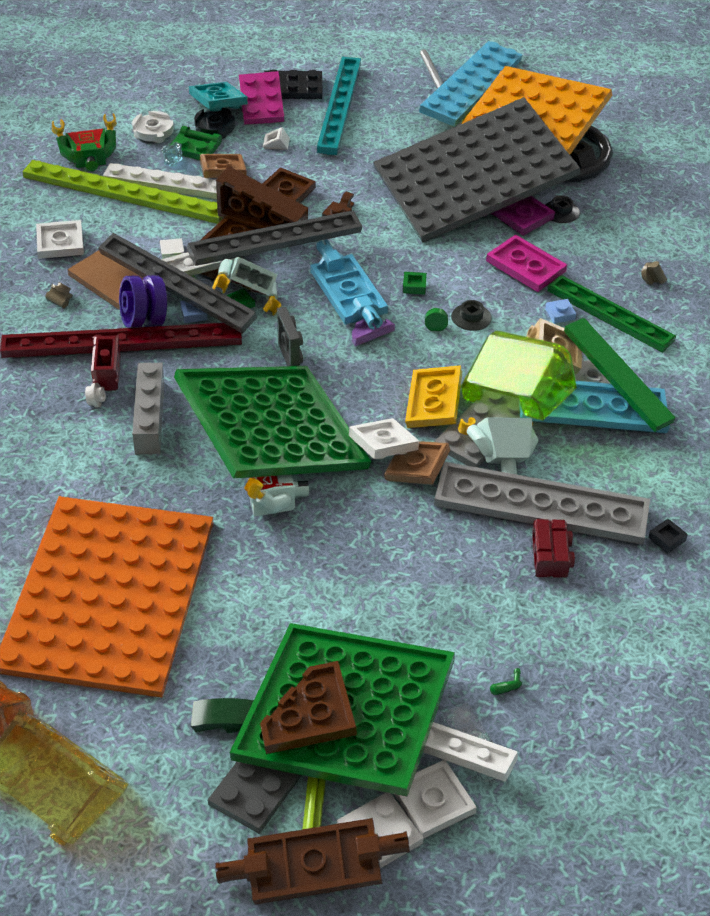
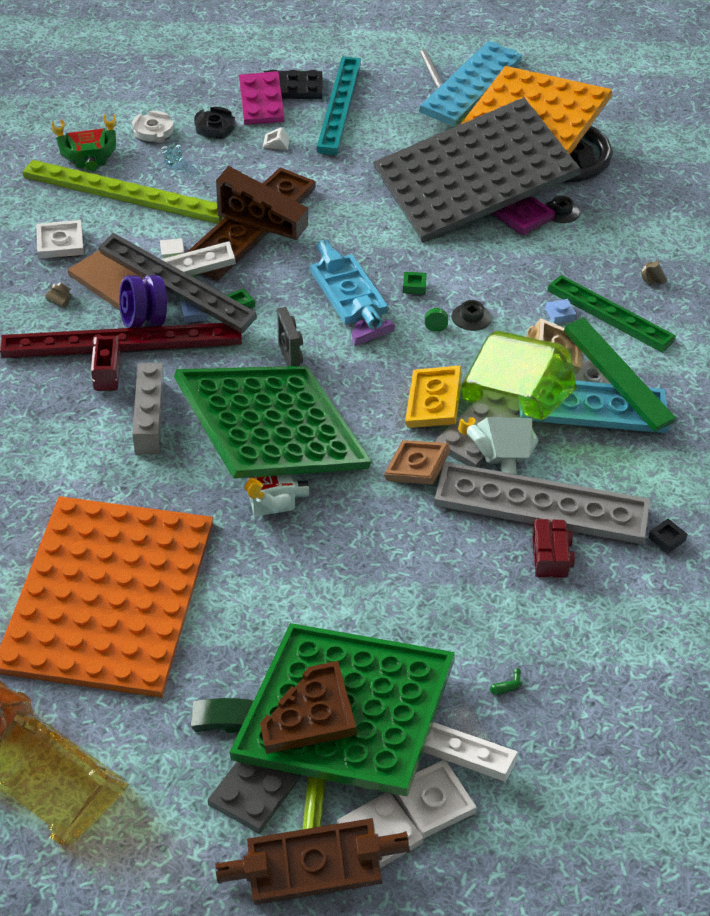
(95, 395): white plate -> none
(164, 180): white plate -> none
(194, 148): green plate -> none
(215, 164): medium nougat tile -> none
(218, 95): teal plate -> none
(251, 278): light aqua torso -> none
(273, 238): dark grey plate -> none
(344, 206): reddish brown plate -> none
(383, 438): white plate -> none
(526, 263): dark pink plate -> none

